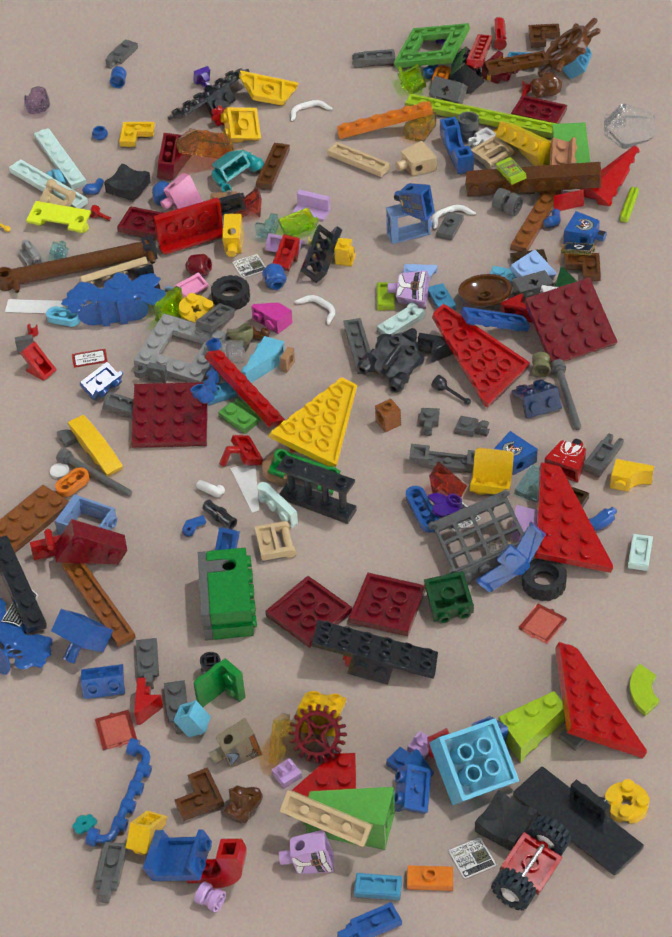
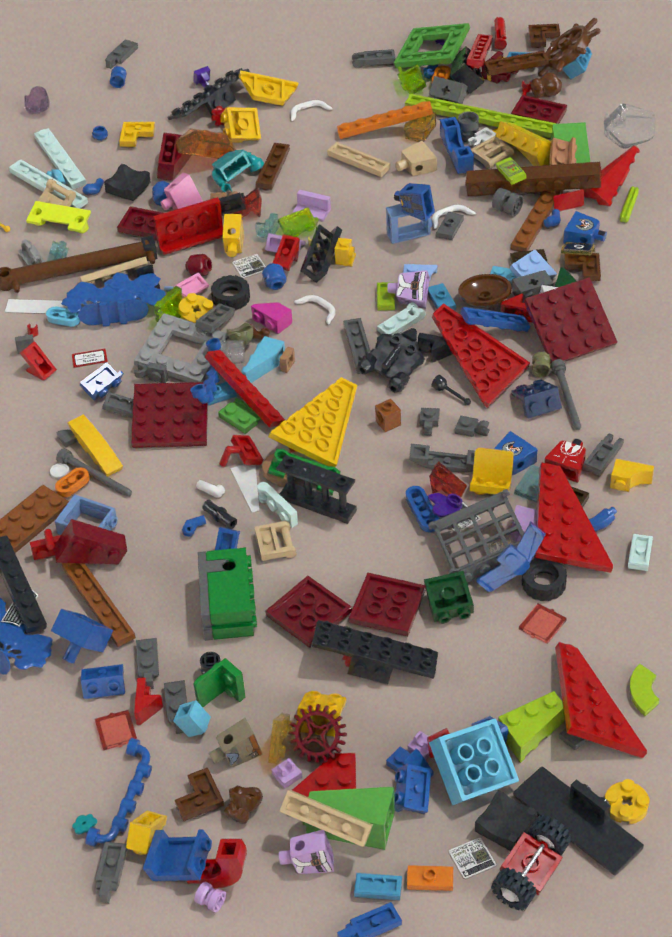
(95, 212): red hand -> none

